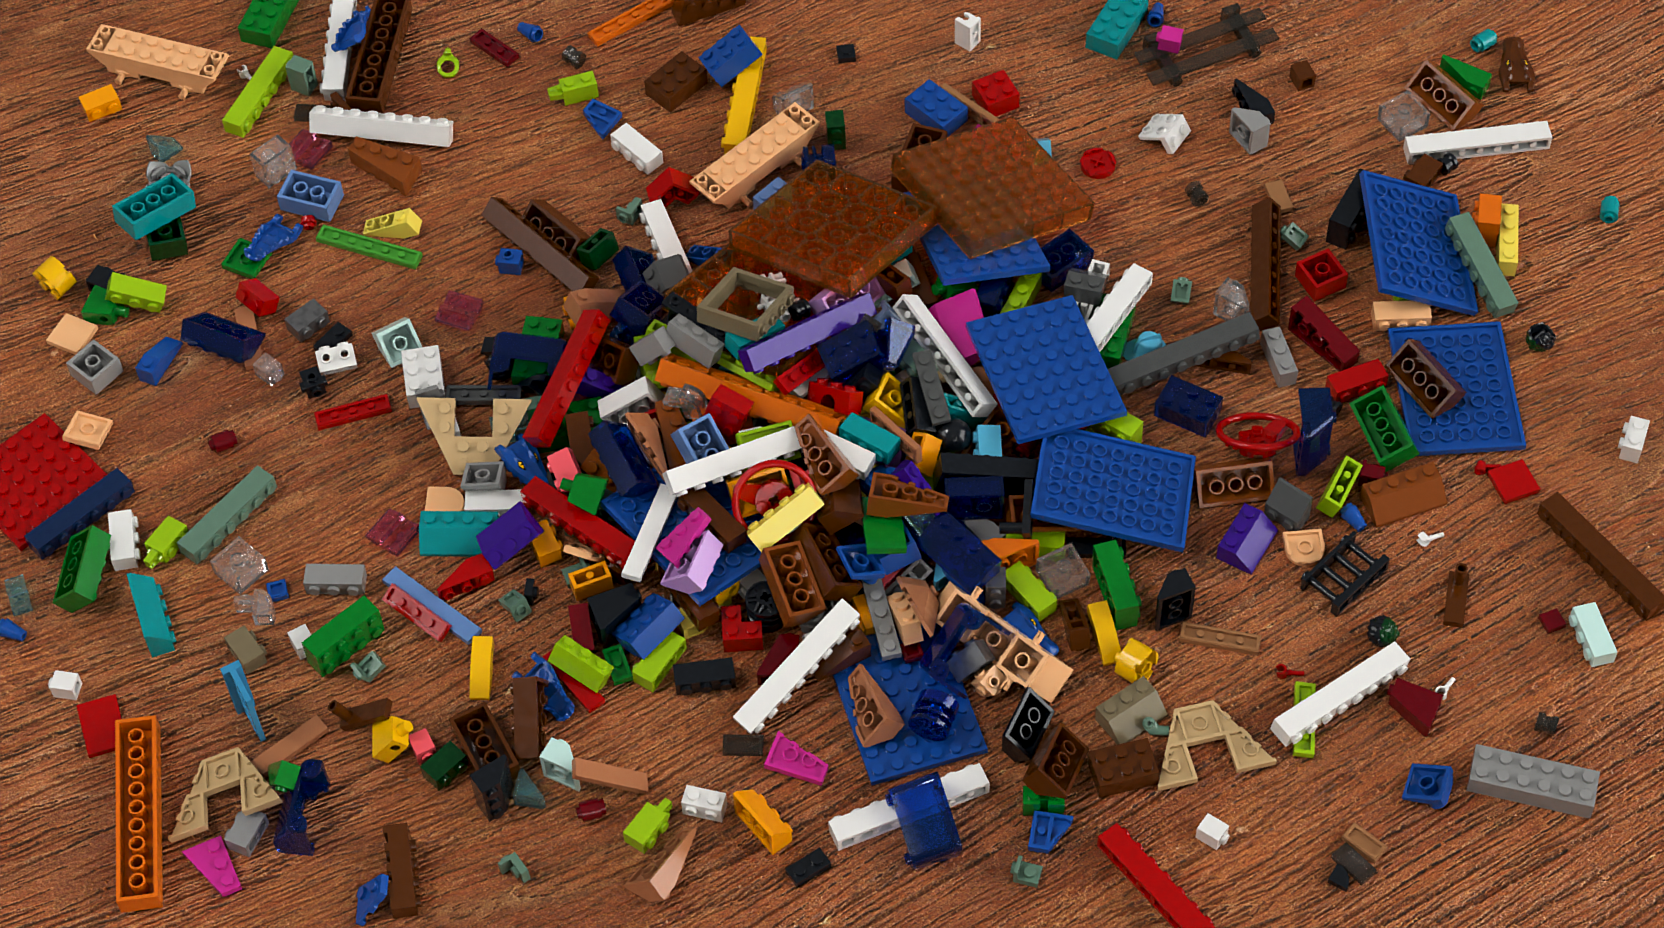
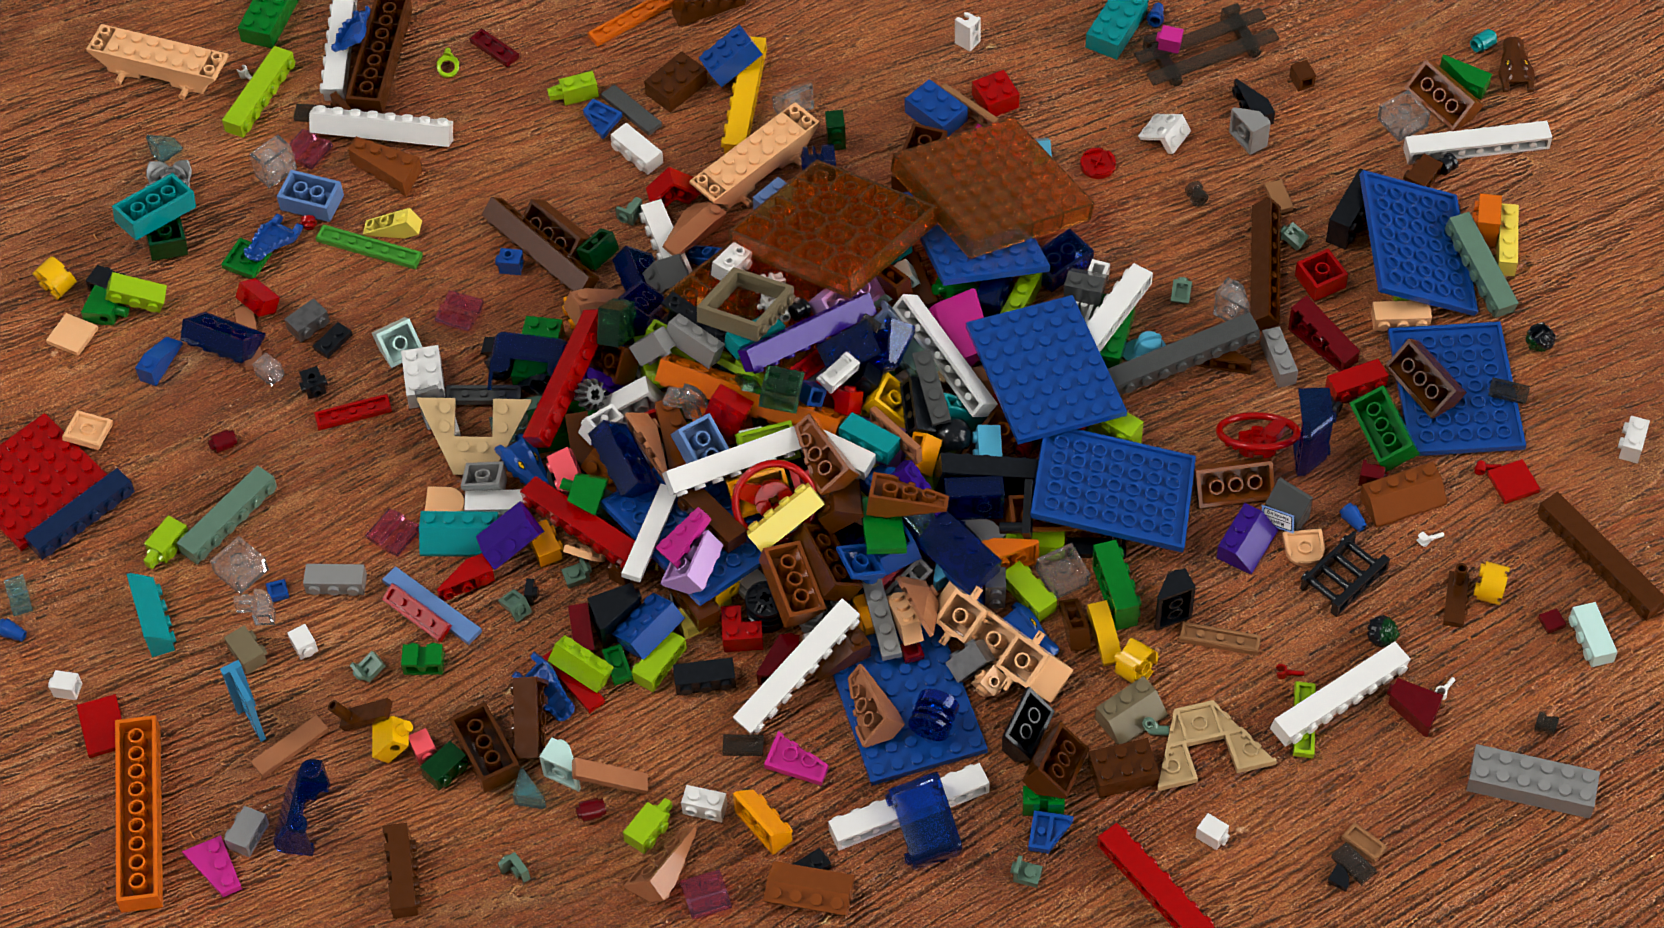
(82, 569): green brick -> none
(94, 367): light grey brick -> none
(100, 103): light orange brick -> none
(124, 539): white brick -> none
(217, 775): tan wing -> none
(283, 775): green slope -> none
(301, 75): sand green brick -> none
(336, 361): white brick -> none
(343, 636): green brick -> none
(370, 896): blue wing -> none
(423, 660): none -> green brick
(481, 667): yellow slope -> none
(493, 787): black slope -> none
(530, 31): blue cone -> none
(572, 56): clear smoke wheel -> none
(590, 394): none -> dark grey gear
(590, 580): light orange brick -> none
(608, 413): none -> white brick
(616, 322): none -> clear green brick
(631, 110): none -> dark grey tile
(694, 226): none -> nougat wedge
(705, 894): none -> clear pink slope
(733, 256): none -> white brick
(747, 383): none -> clear green tile
(781, 389): none -> clear green brick
(809, 888): none -> dark orange slope
(812, 394): none -> blue brick
(838, 372): none -> white hinge
(846, 53): black plate -> none
(934, 658): clear blue windscreen -> none
(1188, 406): clear blue brick -> none
(1280, 519): none -> sticker
(1339, 486): lime brick -> none
(1429, 785): blue slope -> none
(1492, 582): none -> yellow brick
(1509, 391): none -> clear smoke tile
(1609, 209): teal brick -> none

